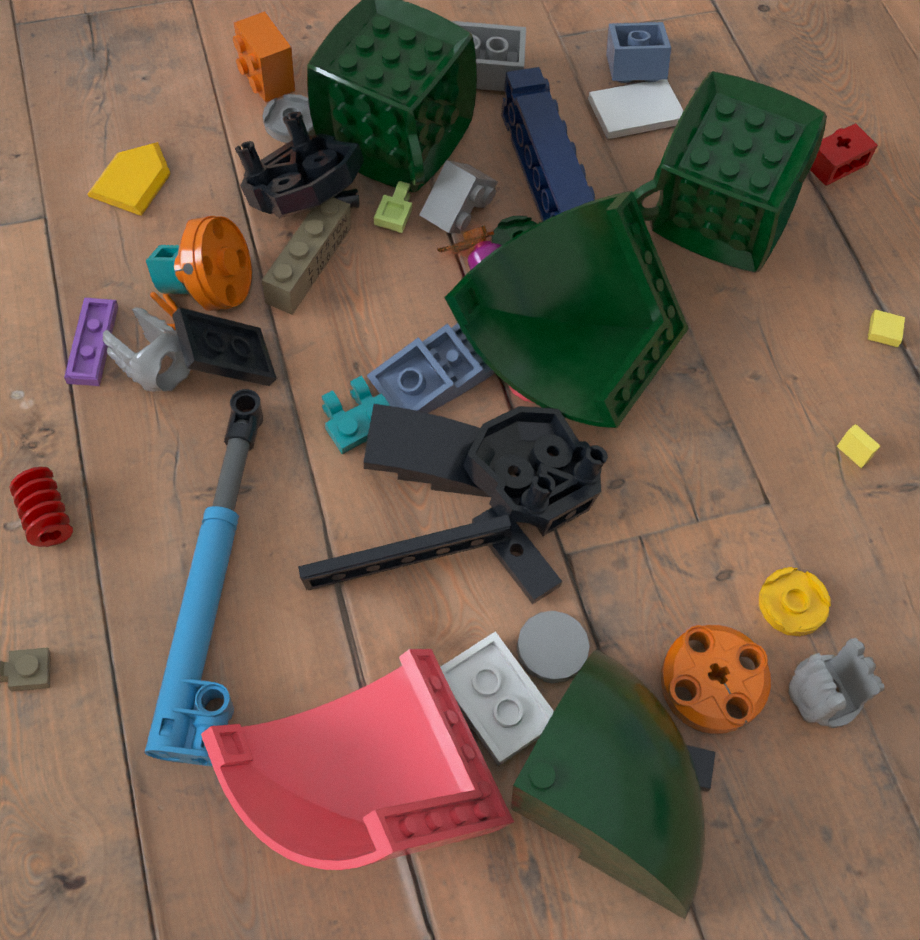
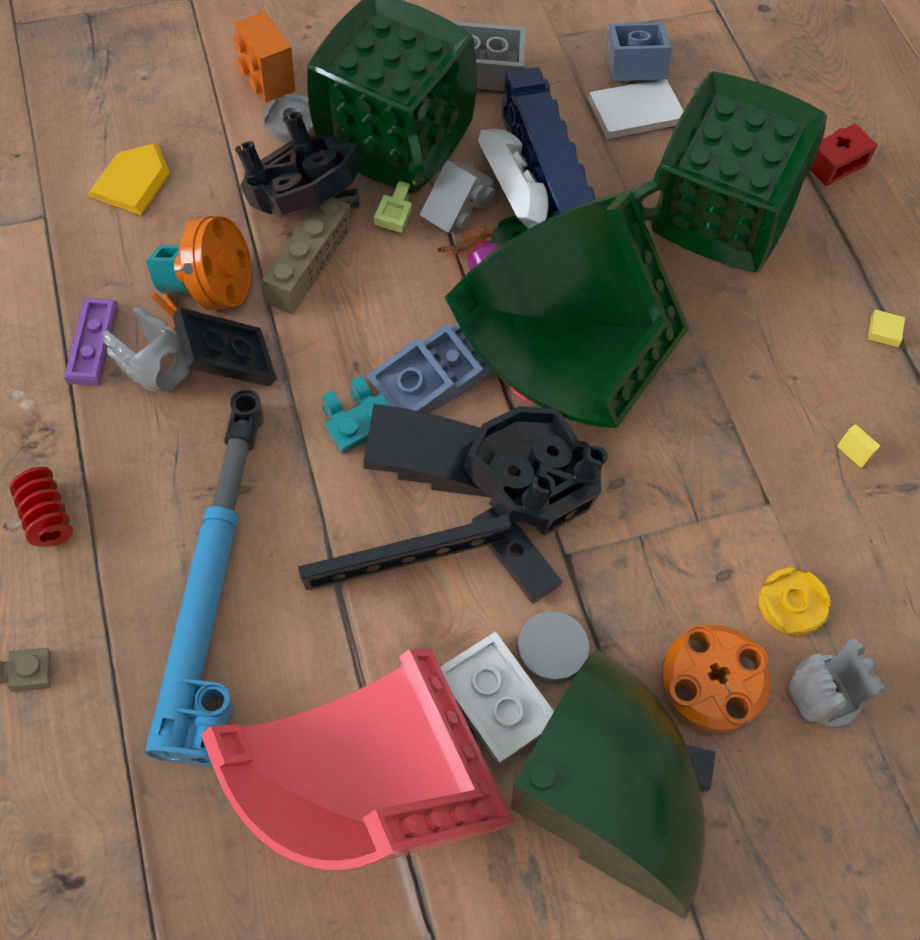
(521, 188): none -> white brick

